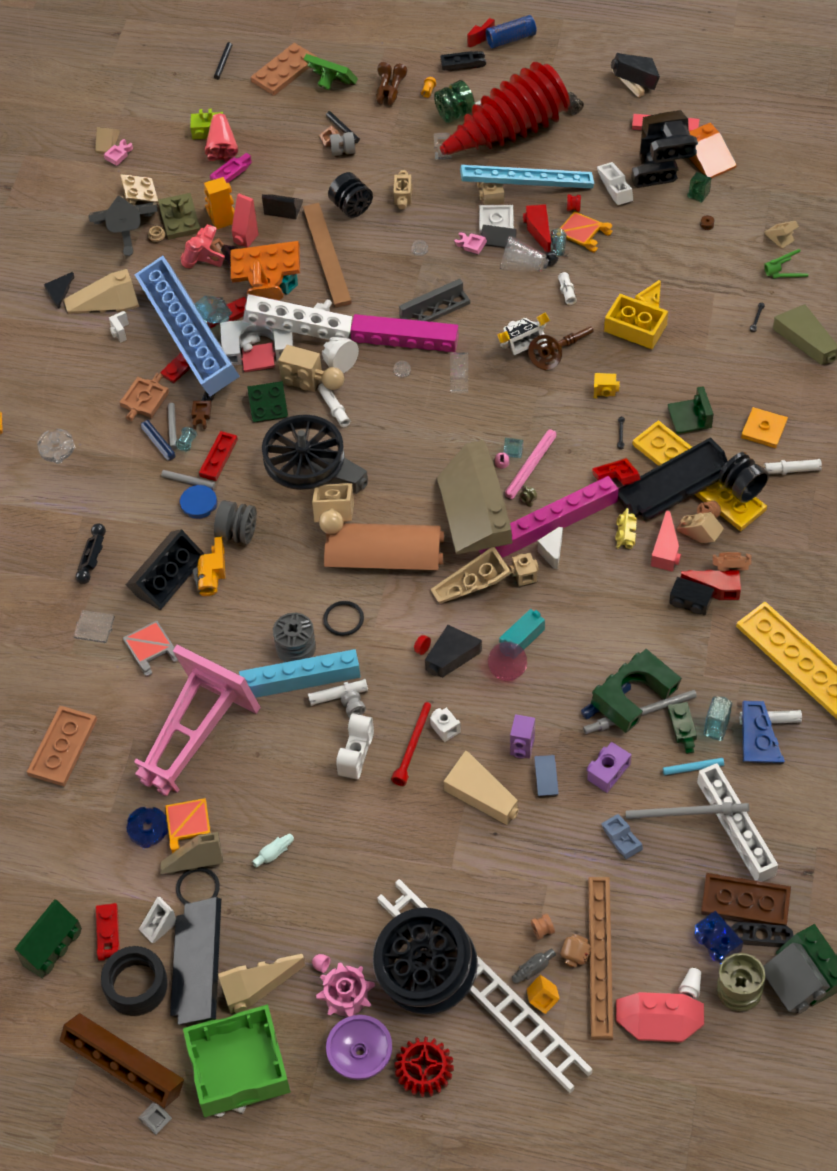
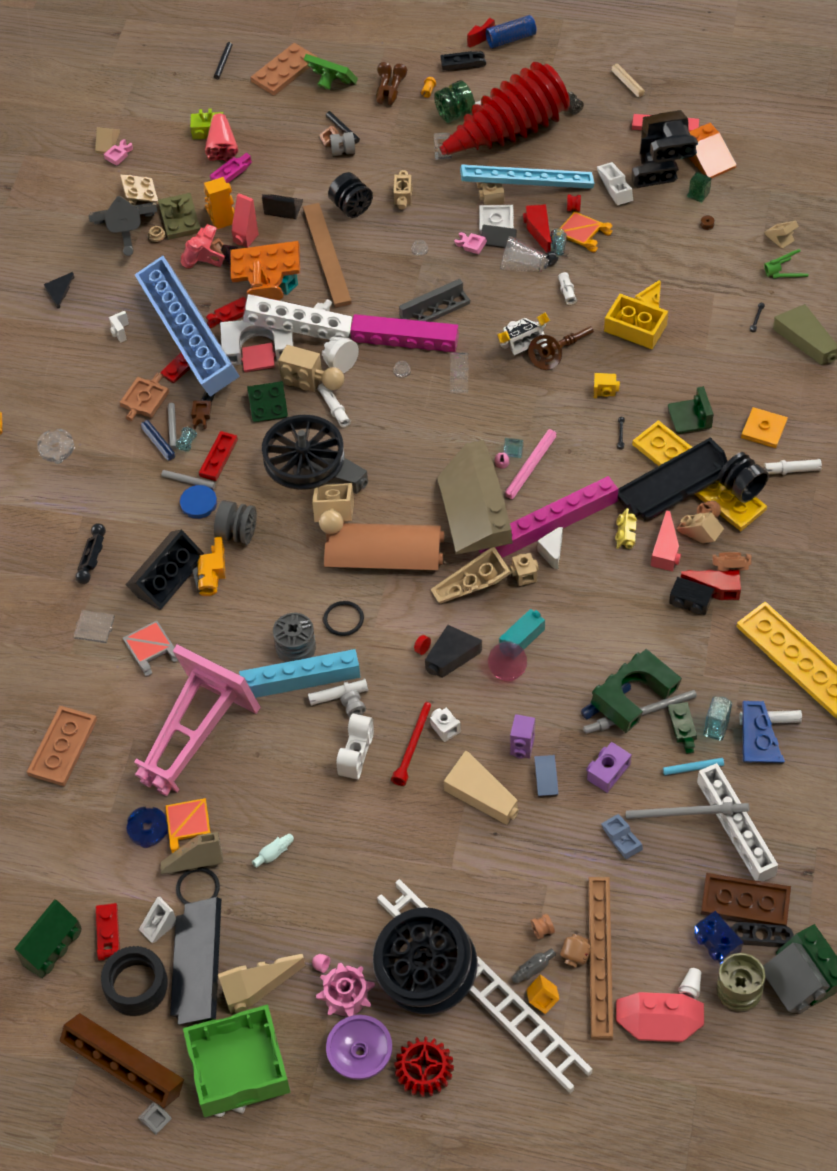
(108, 293): tan wedge -> none
(213, 309): clear light blue brick -> none
(247, 342): white arm -> none
(528, 495): olive plate -> none
(621, 469): red plate -> none
(636, 70): black slope -> none

